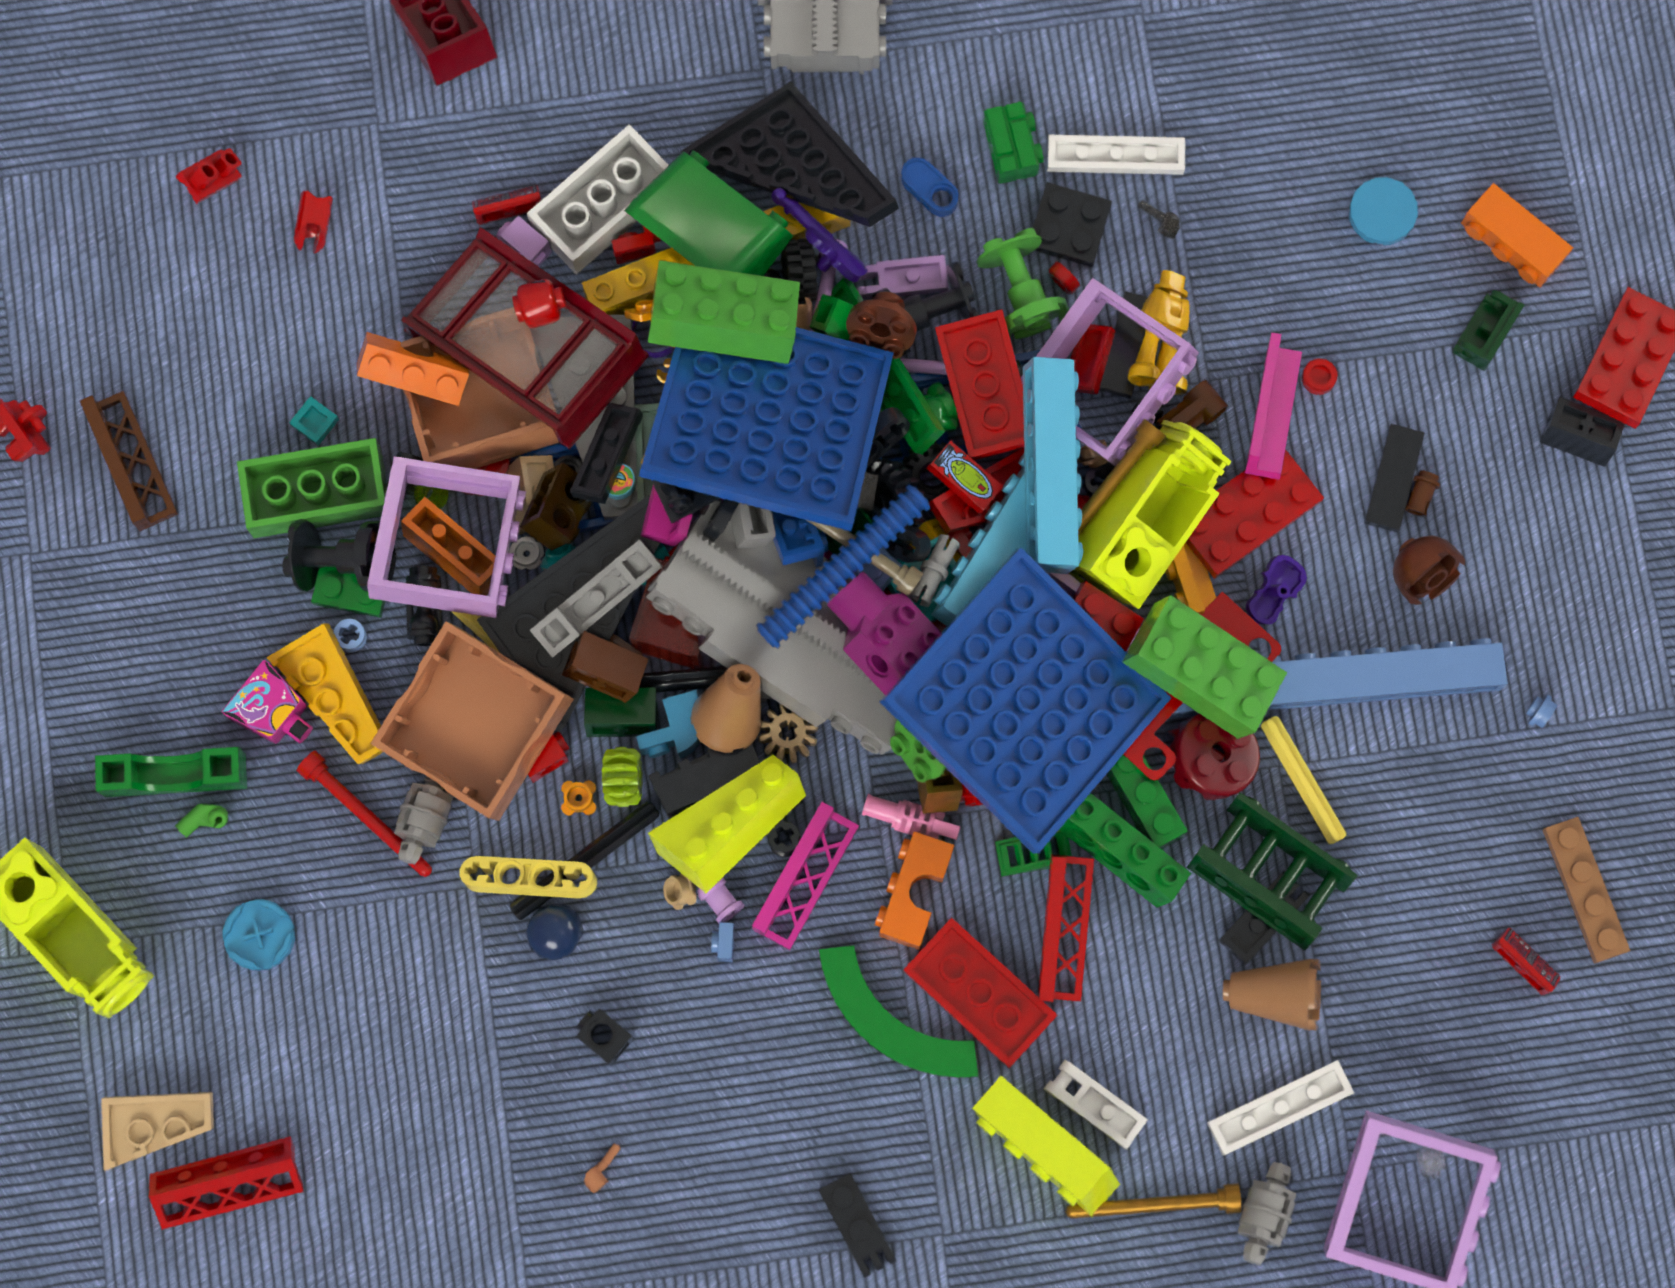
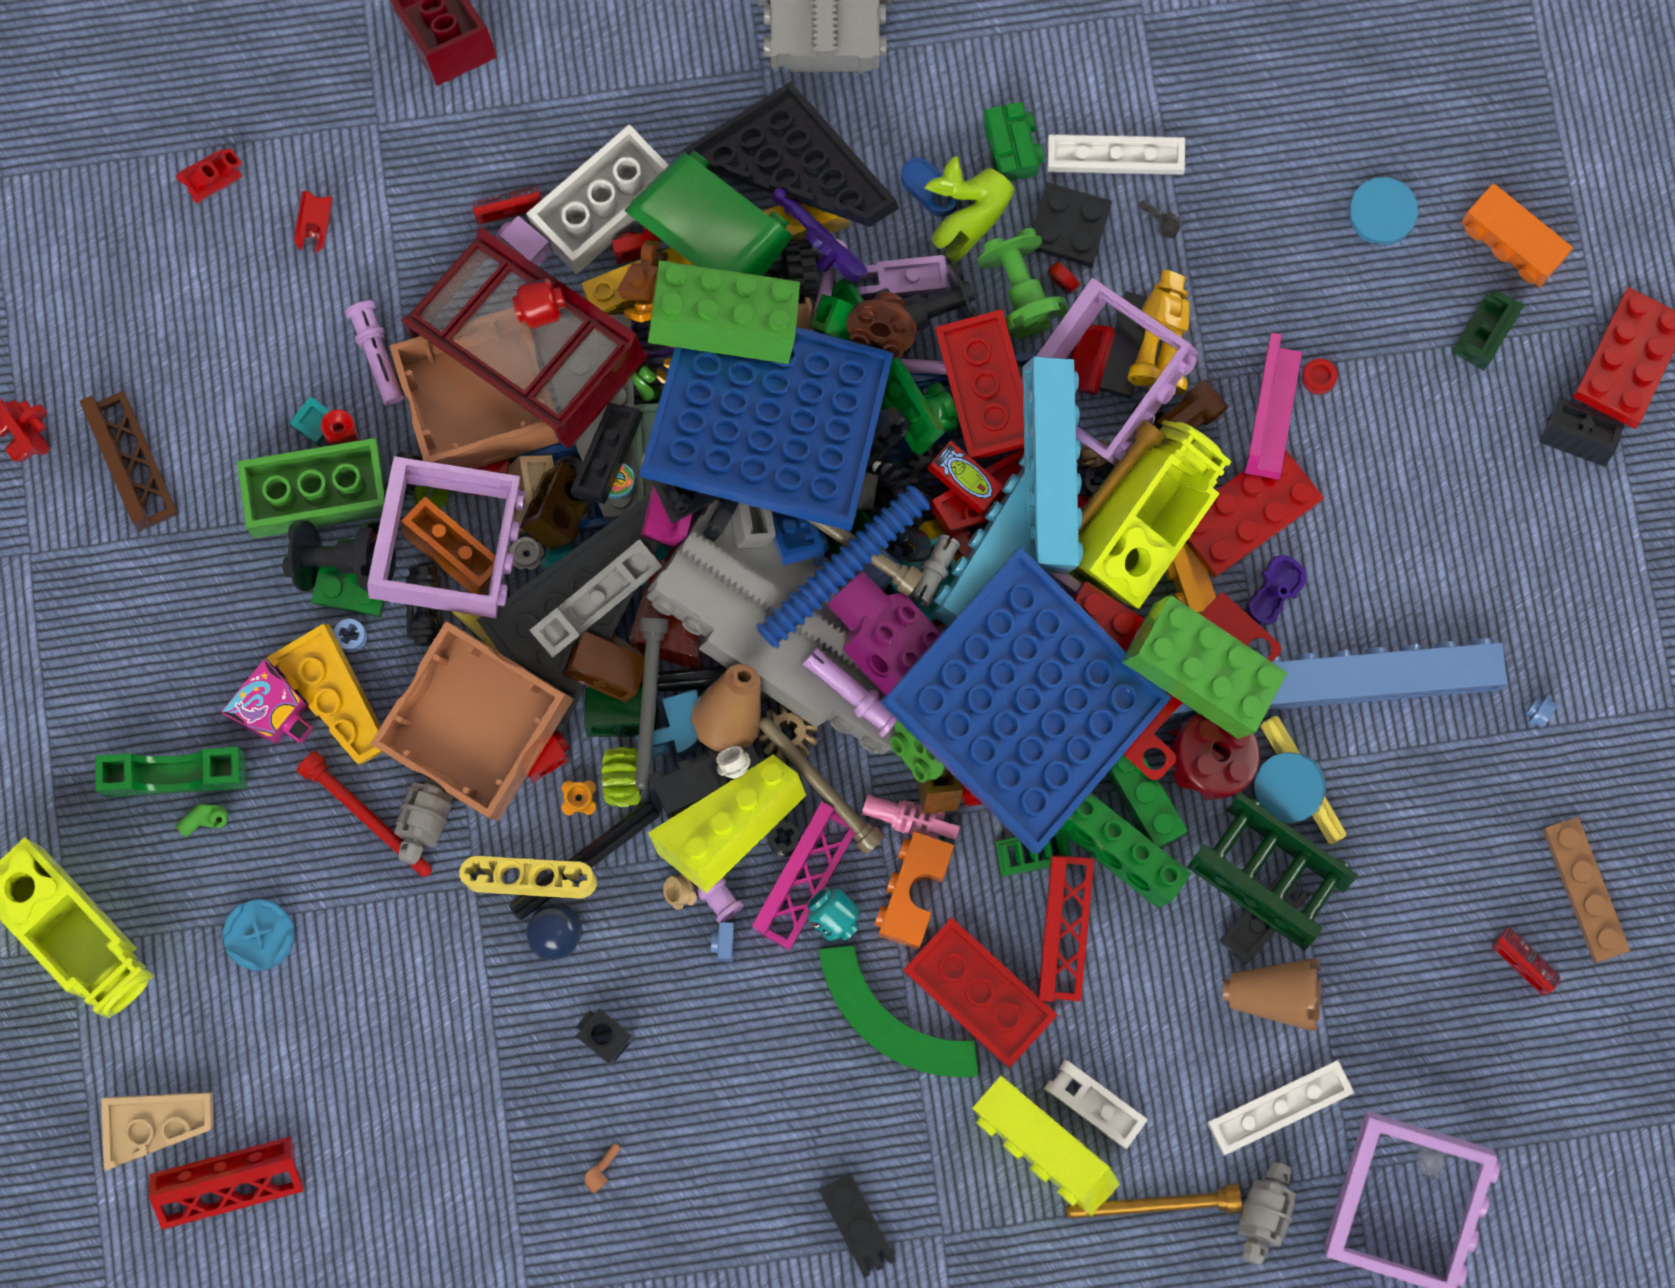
(338, 427): none -> red piece
(371, 334): none -> lavender pin
(392, 365): orange arch -> none
(640, 278): none -> dark orange plate
(642, 382): none -> bright green arm
(653, 632): none -> dark grey piece
(733, 762): none -> white plate
(833, 914): none -> teal head
(865, 702): none -> lavender pin
(866, 835): none -> dark tan piece
(991, 197): none -> lime piece
(1290, 787): none -> dark azure tile
(1394, 478): black tile -> none
(1422, 493): reddish brown pin -> none
(1426, 567): copper cylinder -> none

